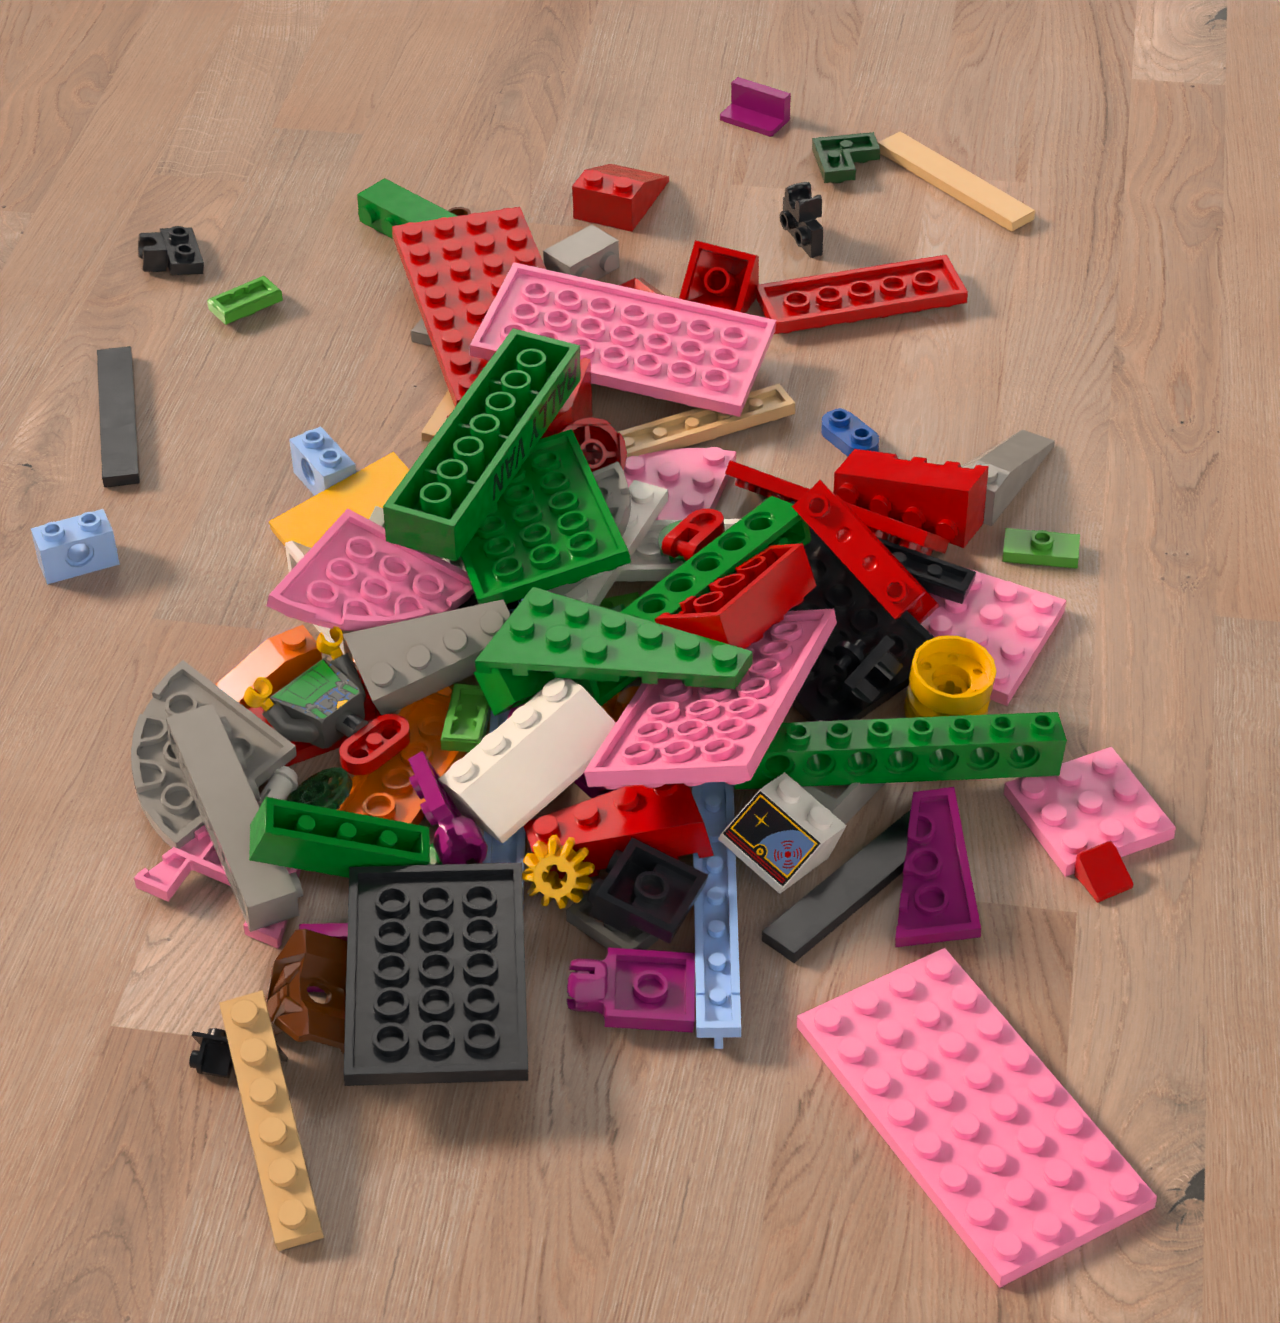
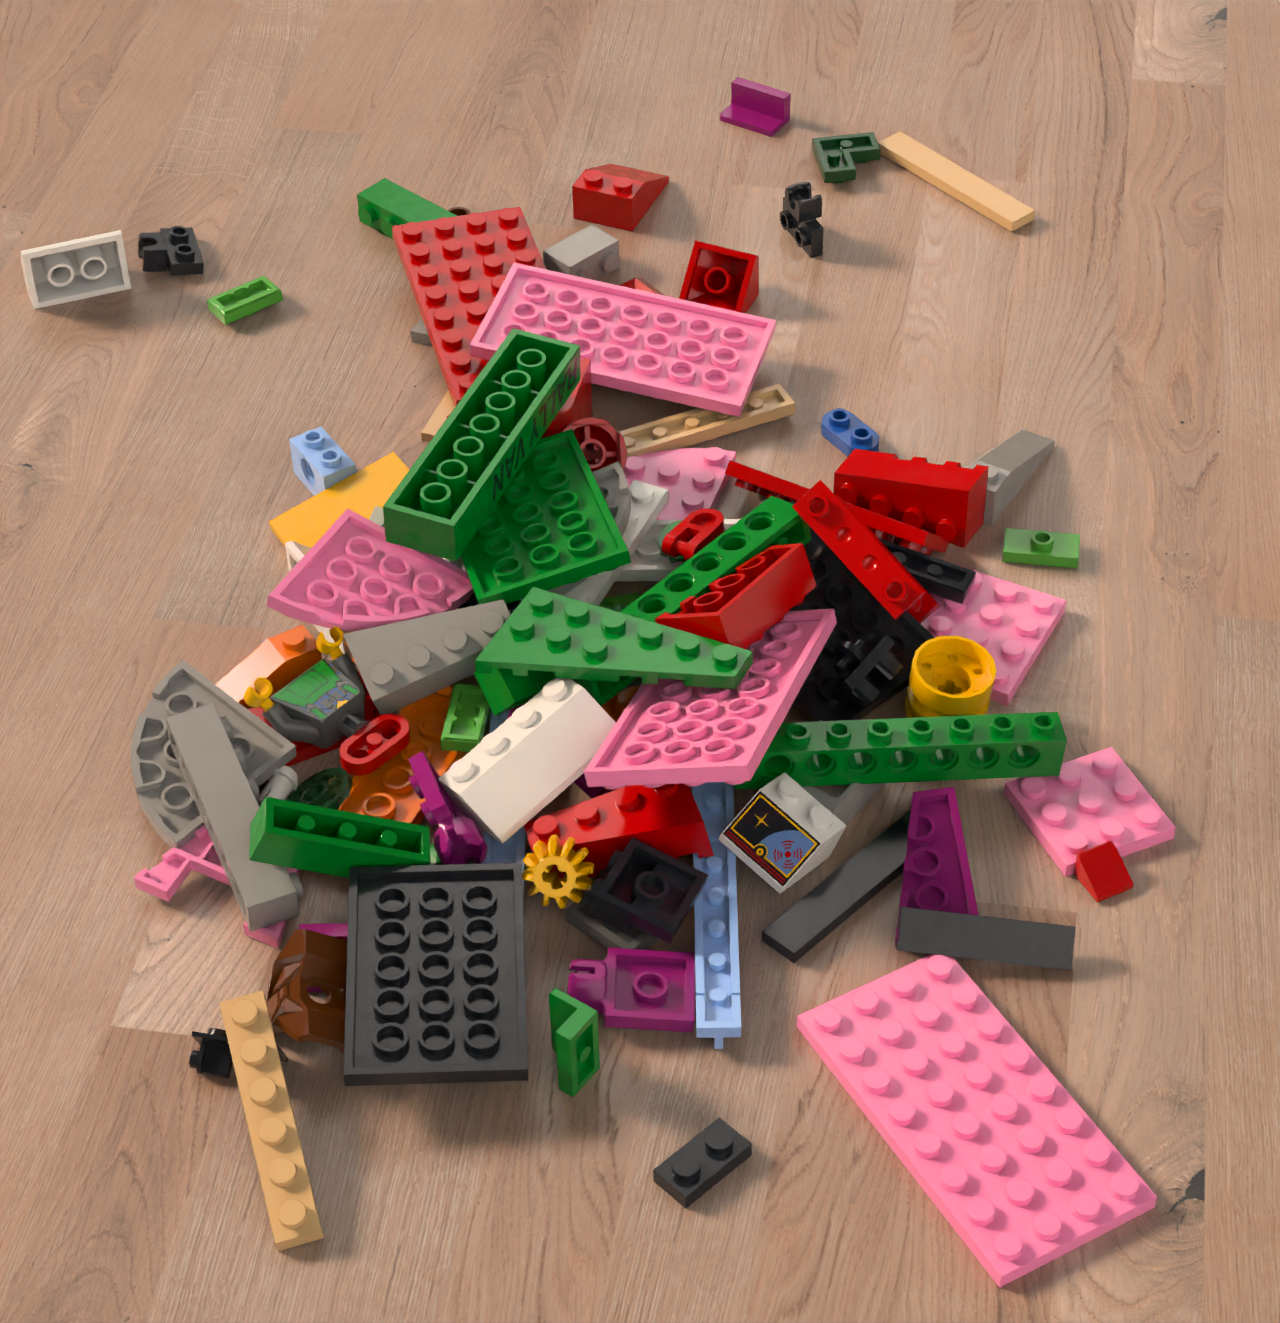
(75, 269): none -> white slope
(75, 546): light blue brick -> none
(118, 417): tile -> none
(574, 1039): none -> green panel
(702, 1162): none -> black plate
(861, 294): red plate -> none
(986, 938): none -> black tile

